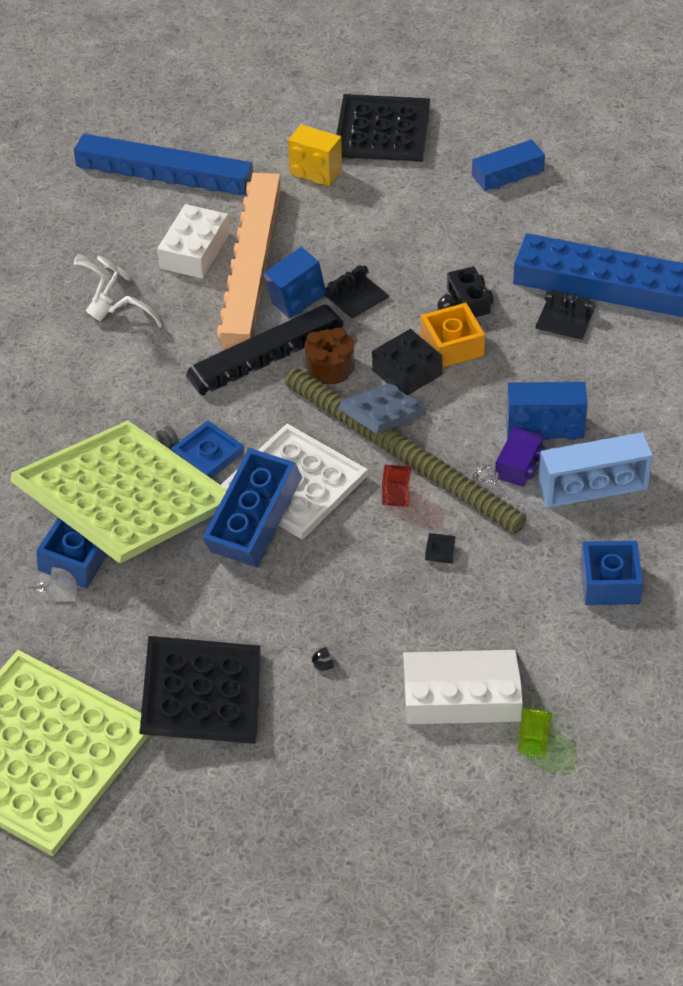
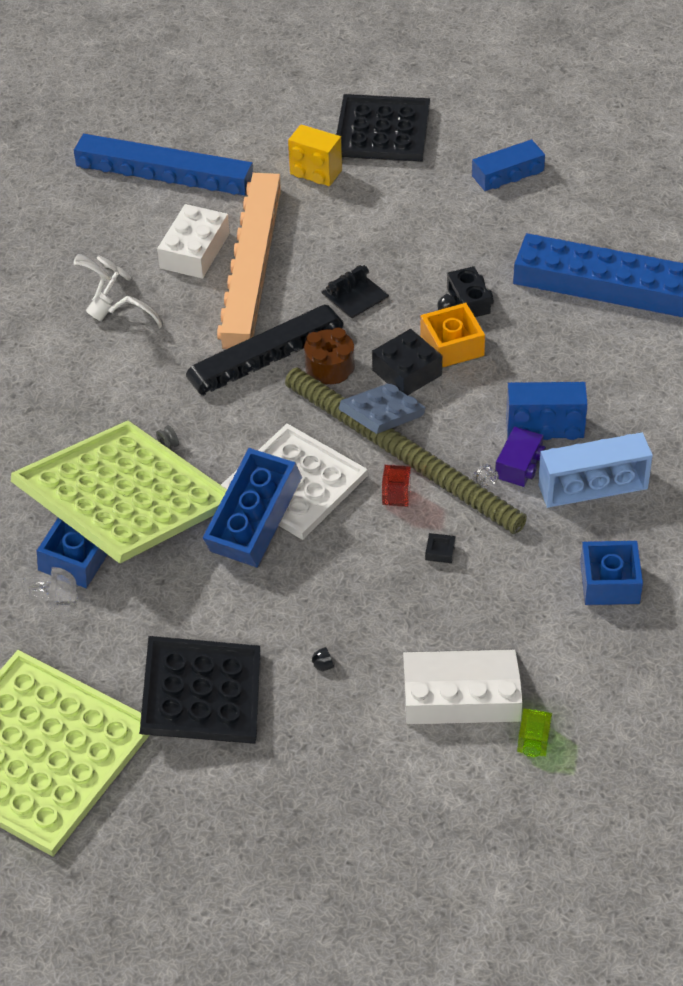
(209, 449): blue plate -> none
(295, 282): blue brick -> none
(565, 315): black hinge -> none

